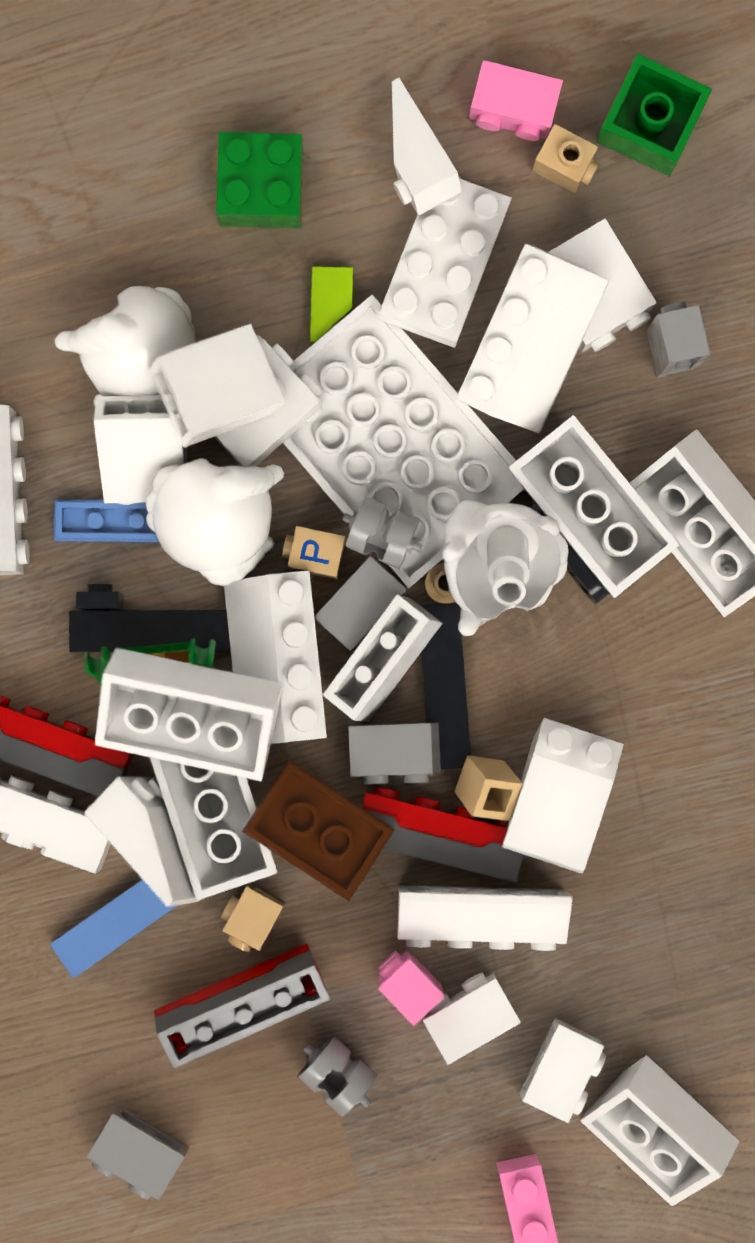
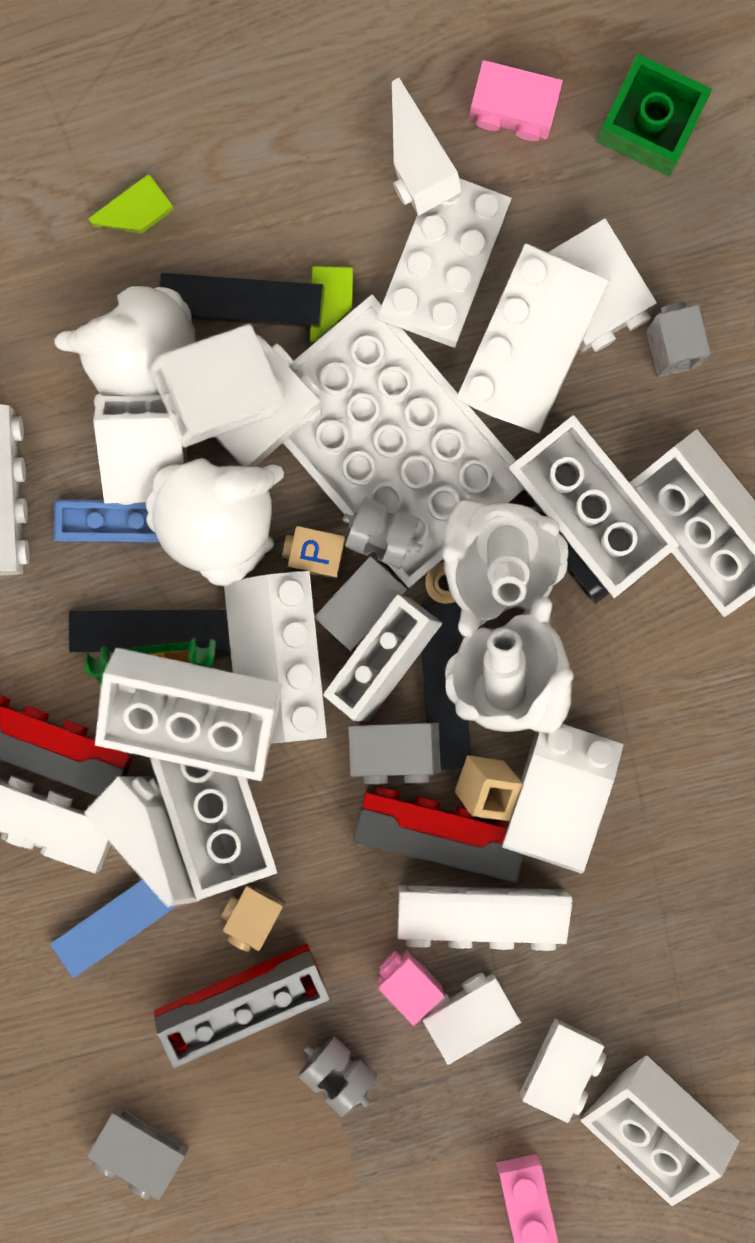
(99, 598): black plate -> none
(135, 208): none -> lime tile
(249, 299): none -> black tile
(259, 180): green brick -> none
(318, 830): reddish brown tile -> none
(513, 674): none -> white piece
(566, 159): tan brick -> none

